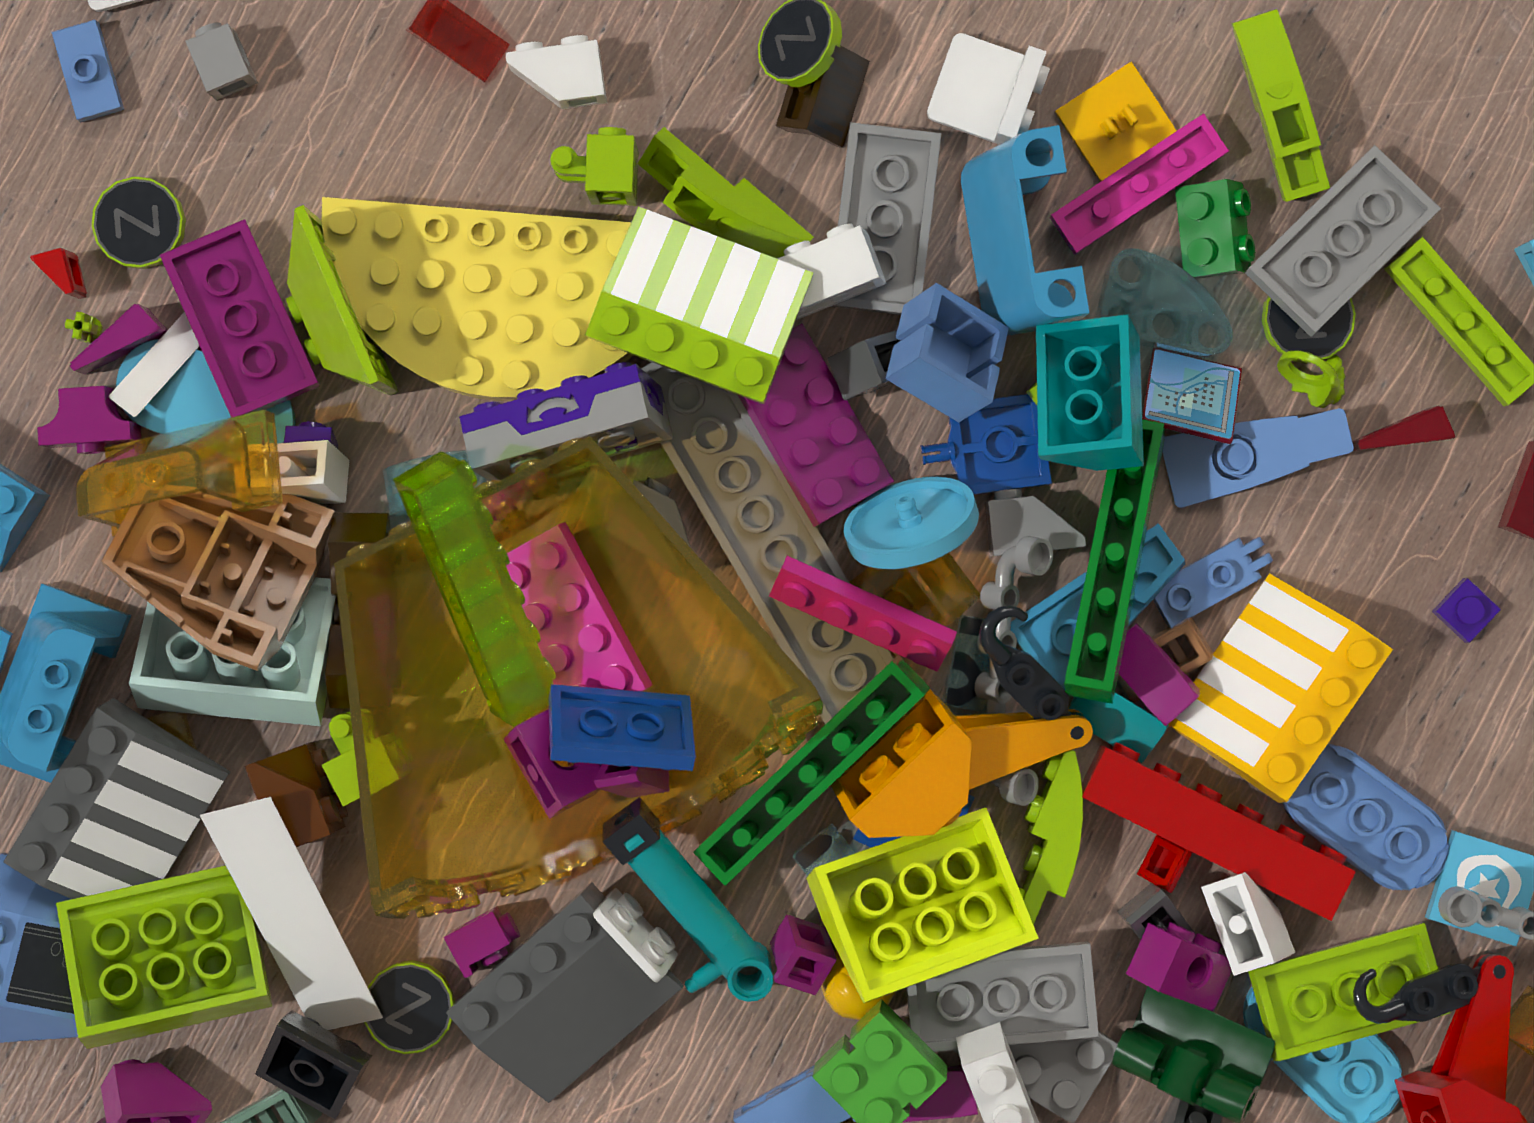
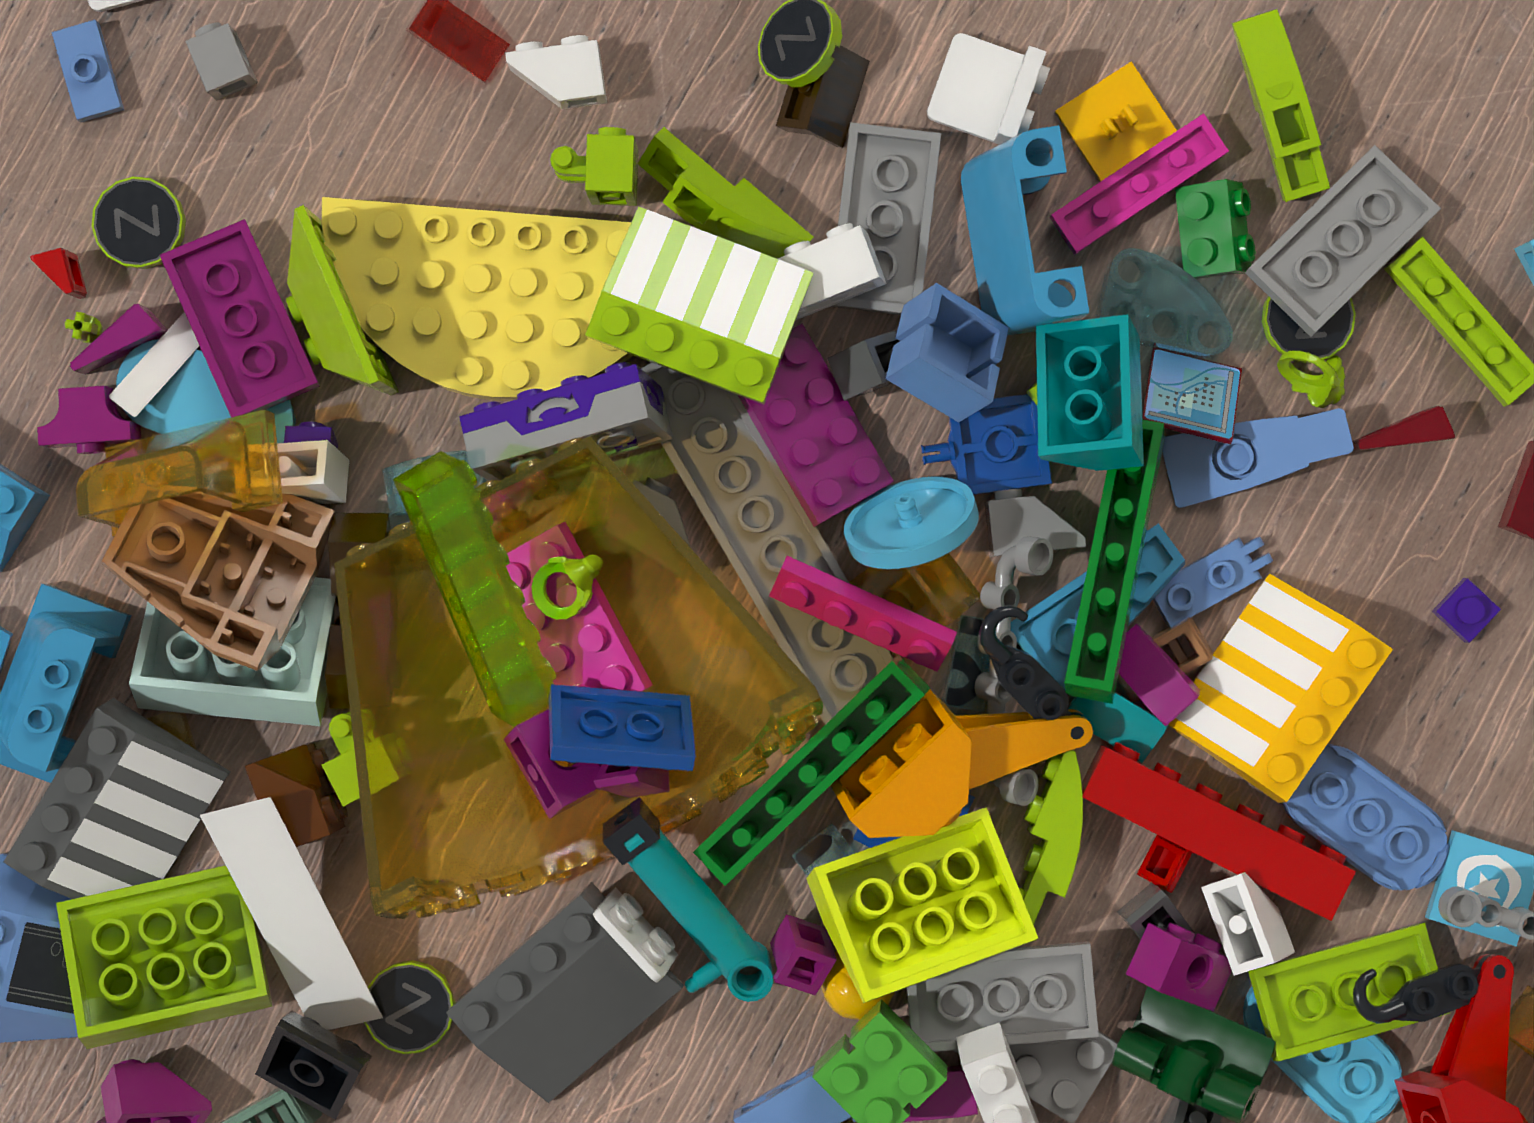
(482, 940): magenta brick -> none
(579, 571): none -> lime piece

